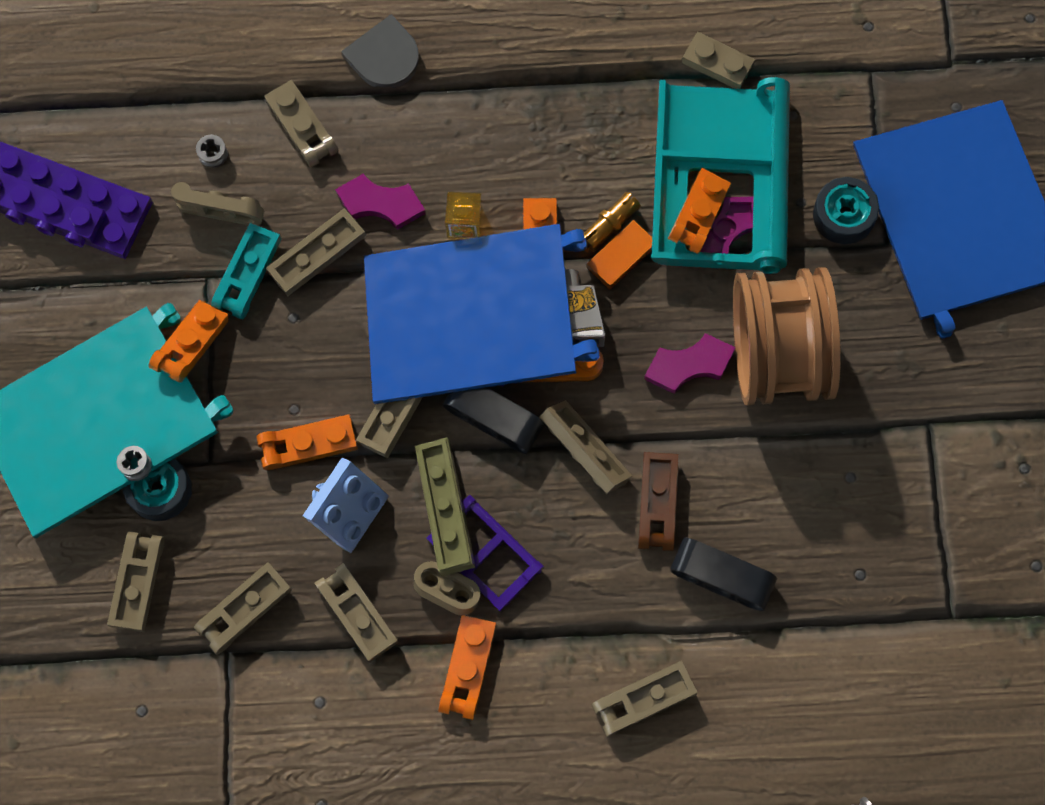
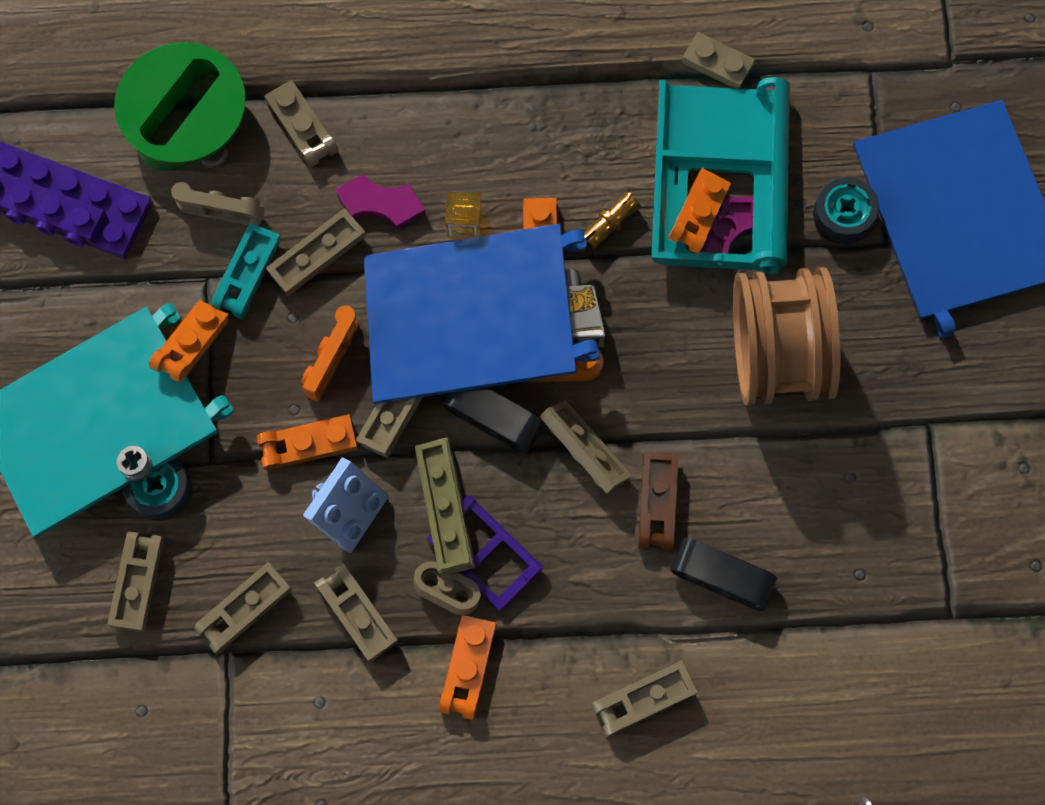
(155, 87): none -> green piece
(330, 353): none -> orange plate
(384, 54): dark grey tile -> none
(621, 254): orange tile -> none
(675, 367): magenta tile -> none

